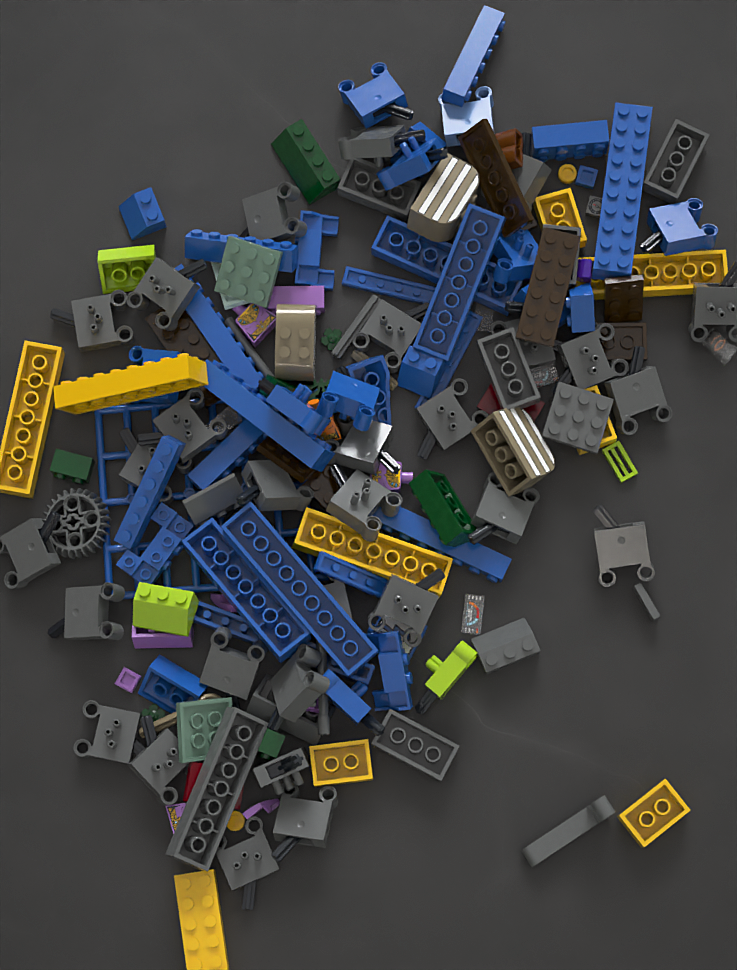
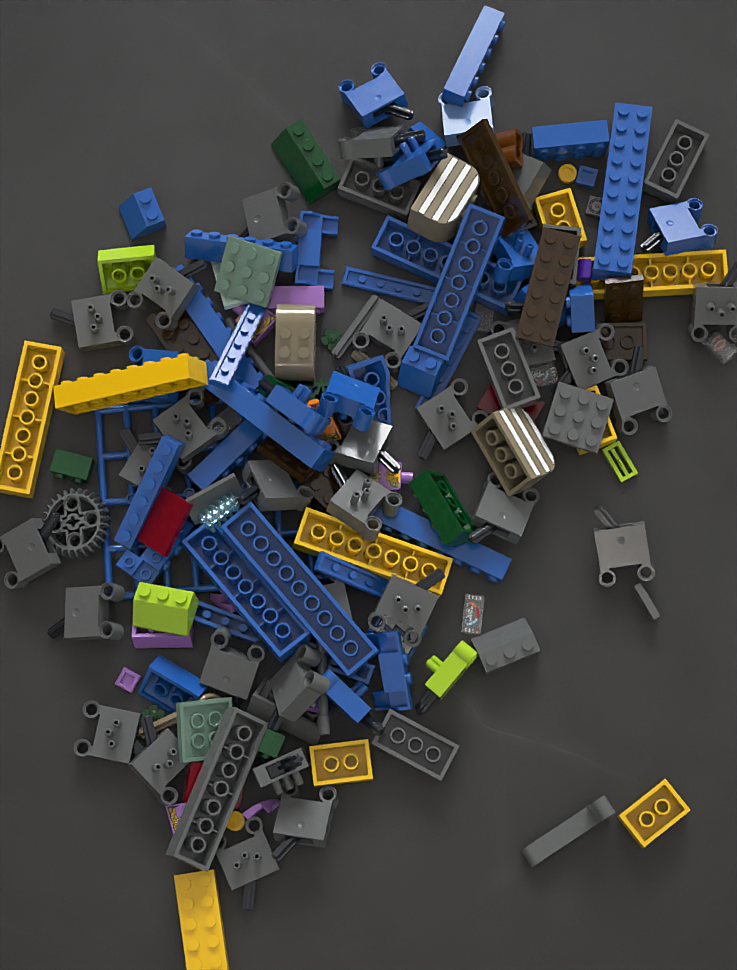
(165, 522): none -> dark red tile
(219, 512): none -> clear light blue piece
(237, 346): none -> tile

